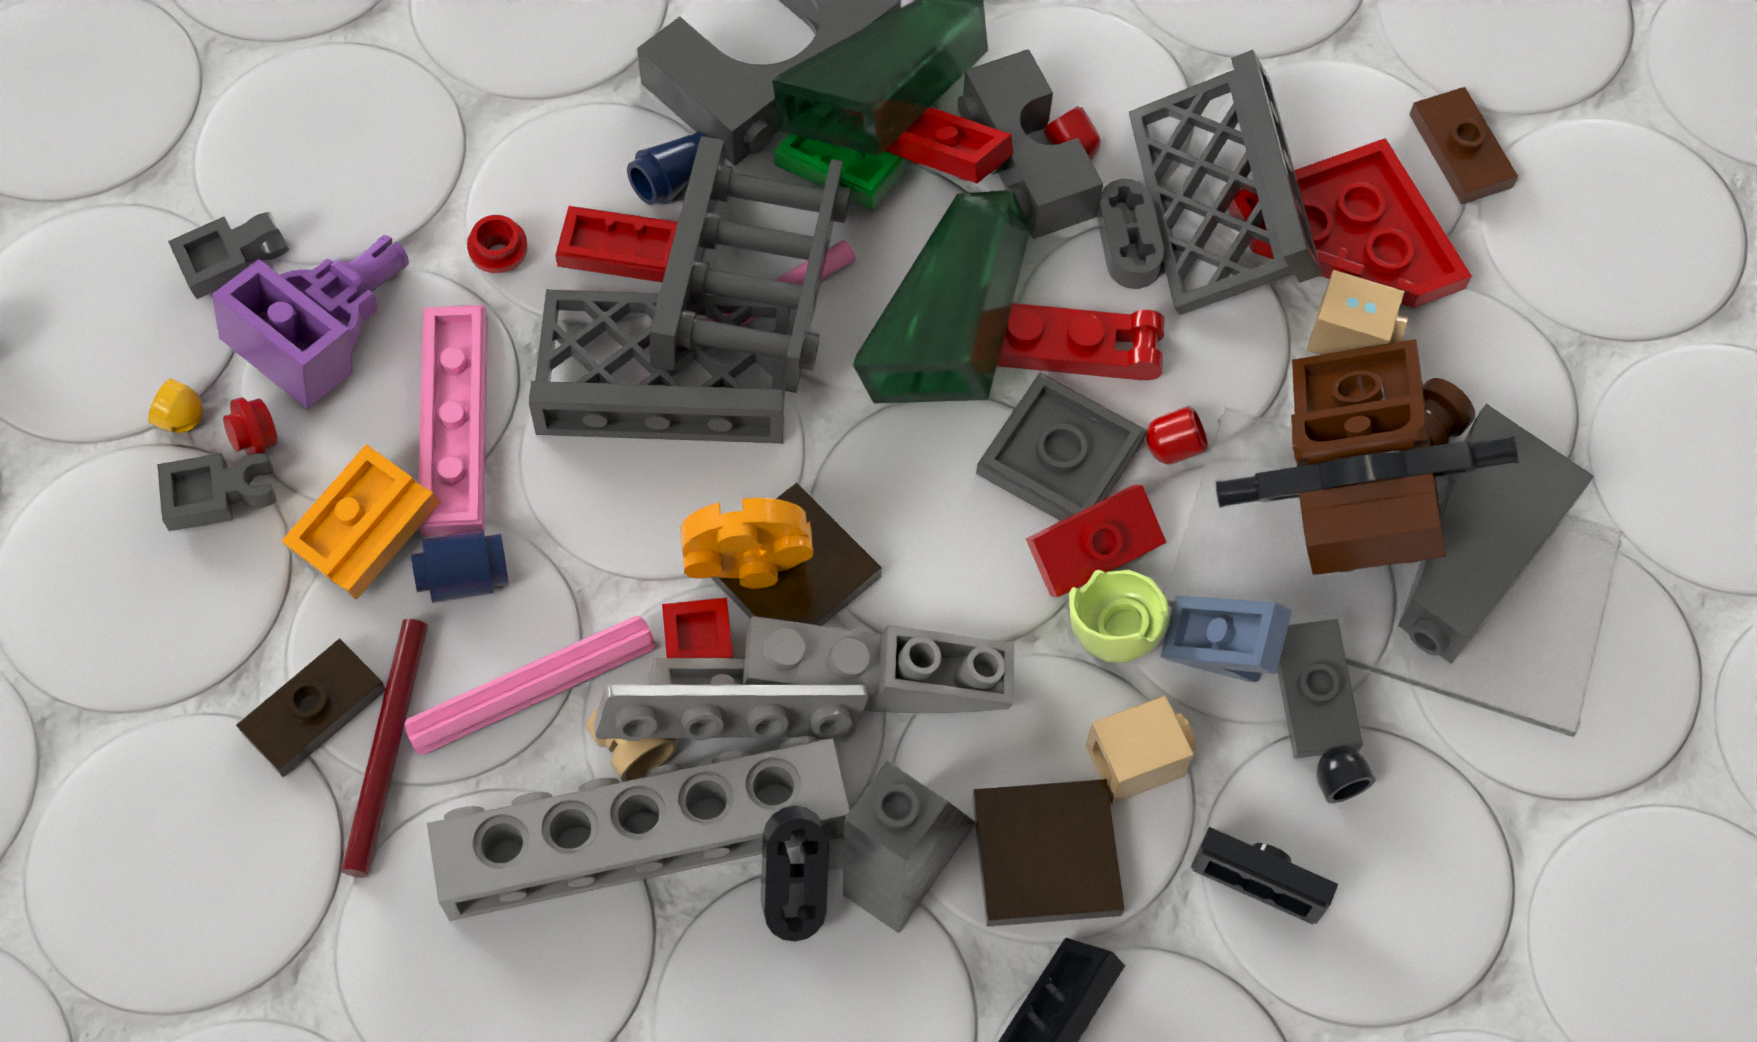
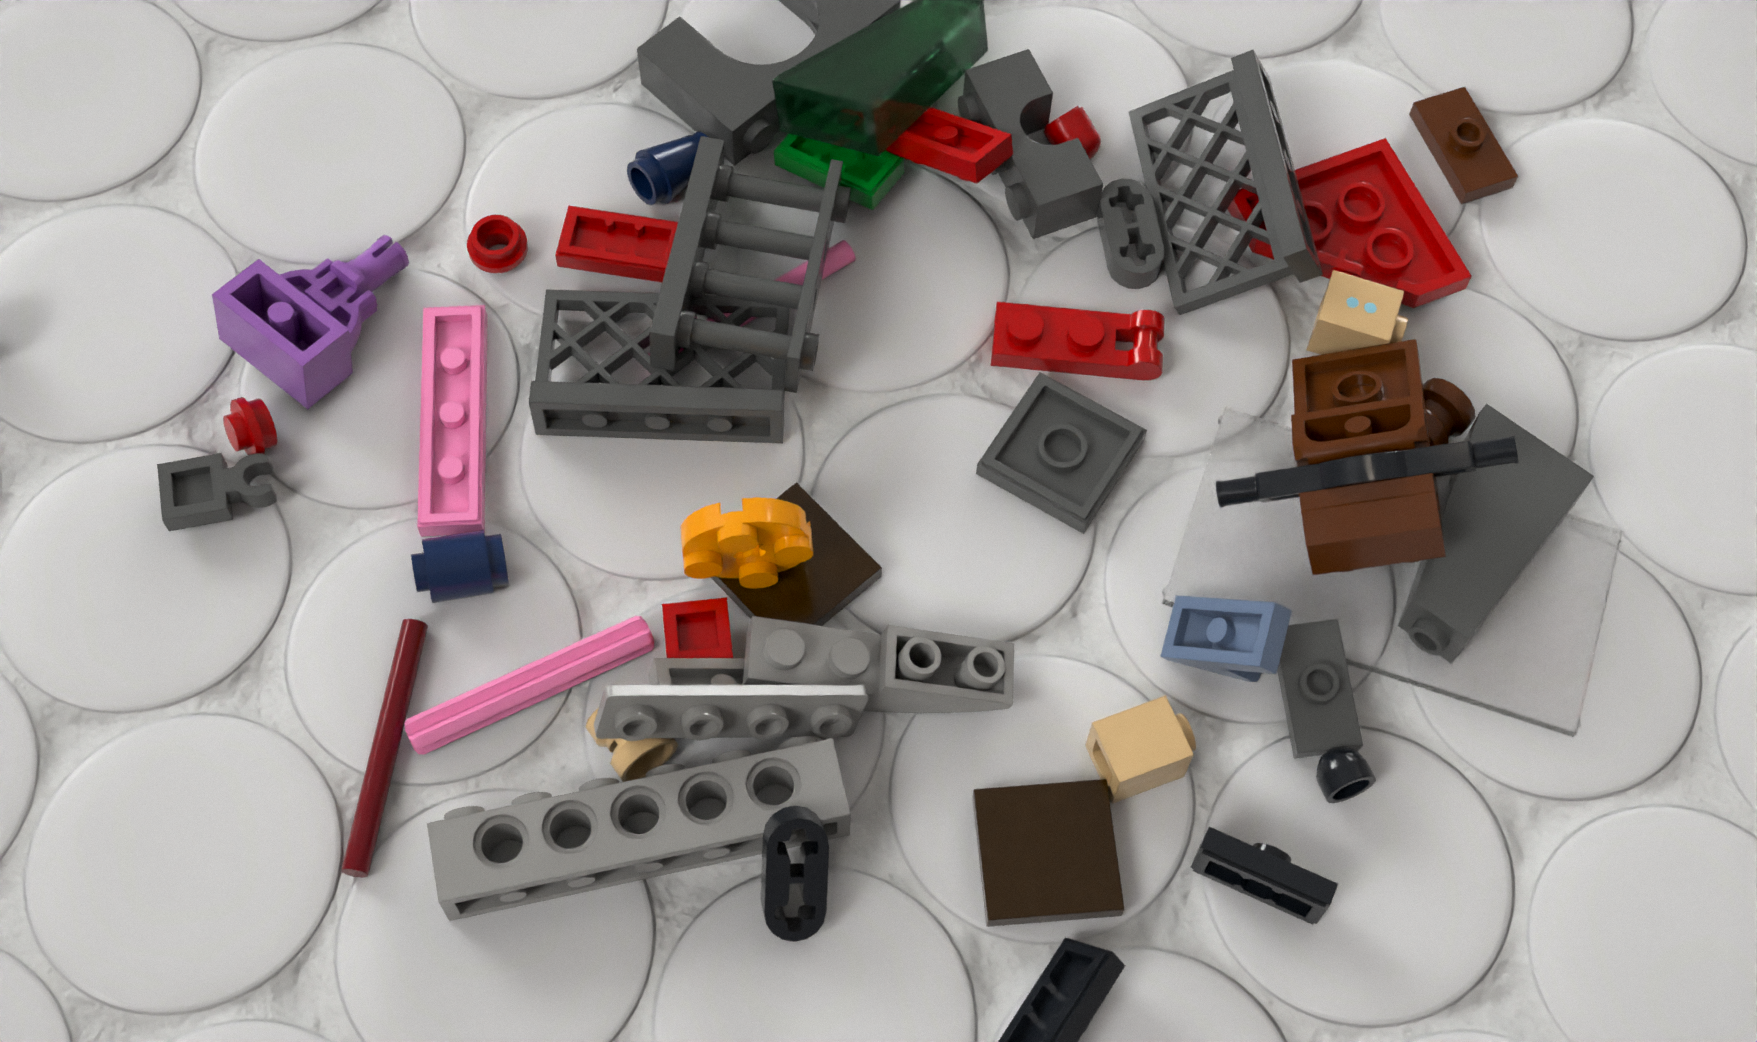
(175, 407): yellow hinge -> none
(217, 253): dark grey plate -> none
(311, 707): dark brown plate -> none
(361, 521): light orange plate -> none
(898, 845): dark grey slope -> none
(951, 308): clear green slope -> none
(1096, 540): red plate -> none
(1119, 615): yellowish green hair -> none
(1176, 436): red piece -> none

